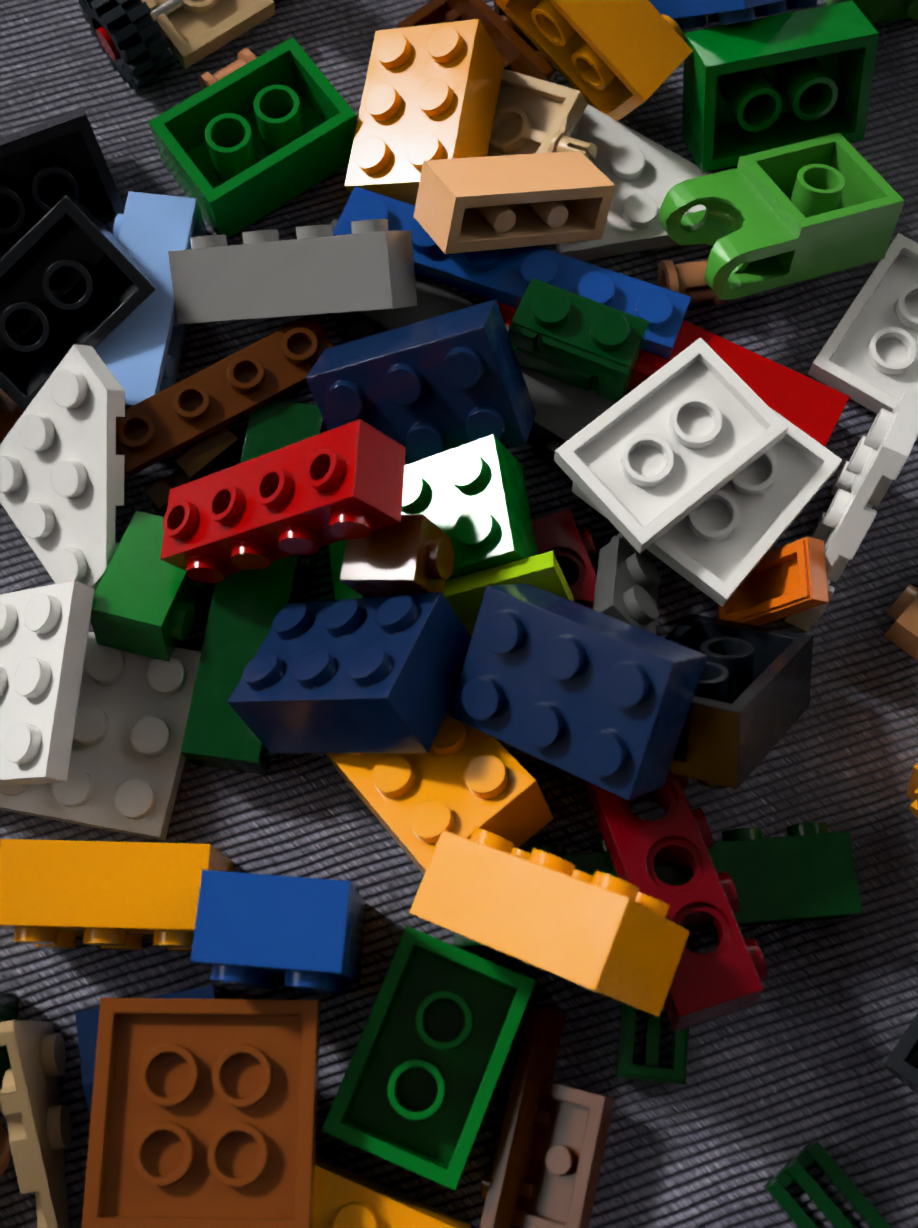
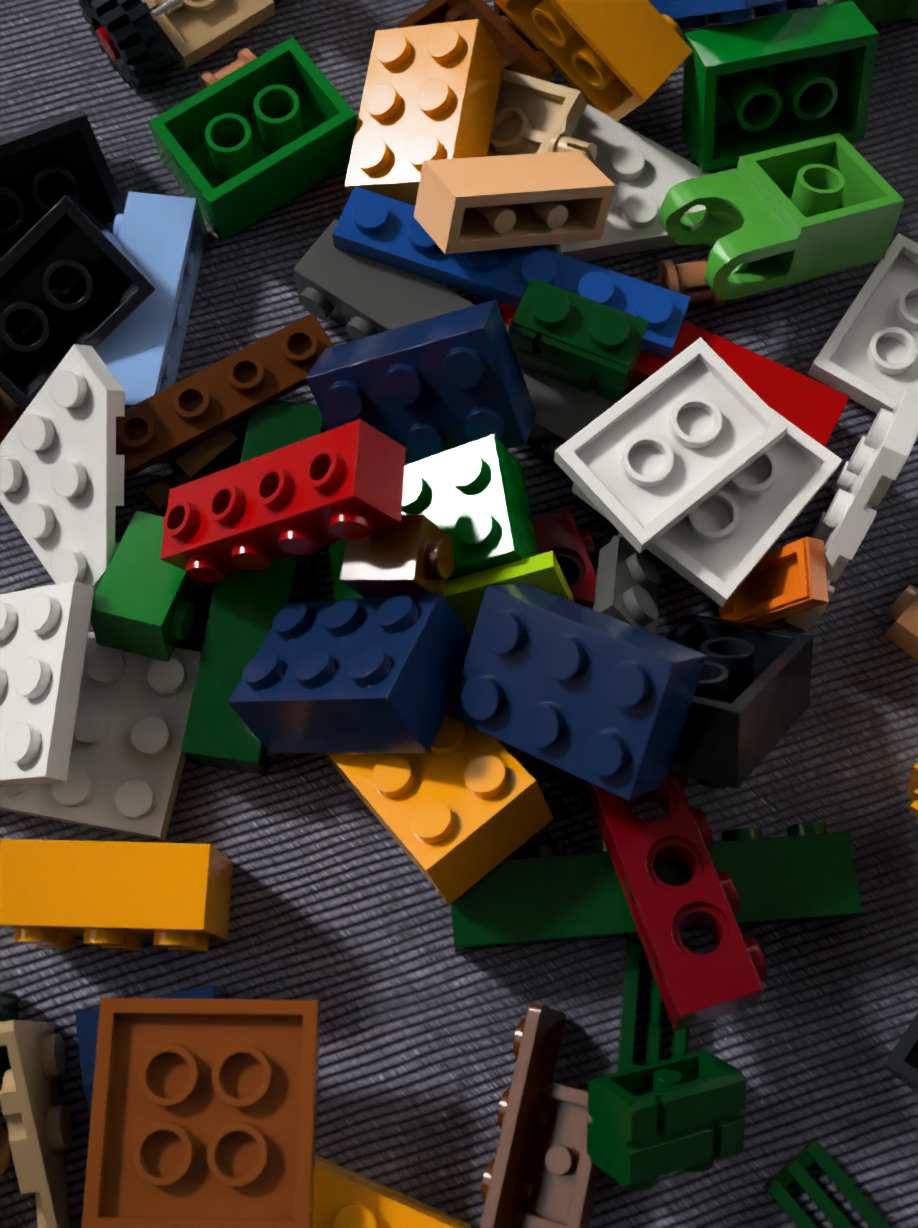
(279, 927): blue brick -> none
(294, 276): light grey brick -> none
(429, 1057): green brick -> none
(553, 916): light orange brick -> none
(665, 1118): none -> dark green brick

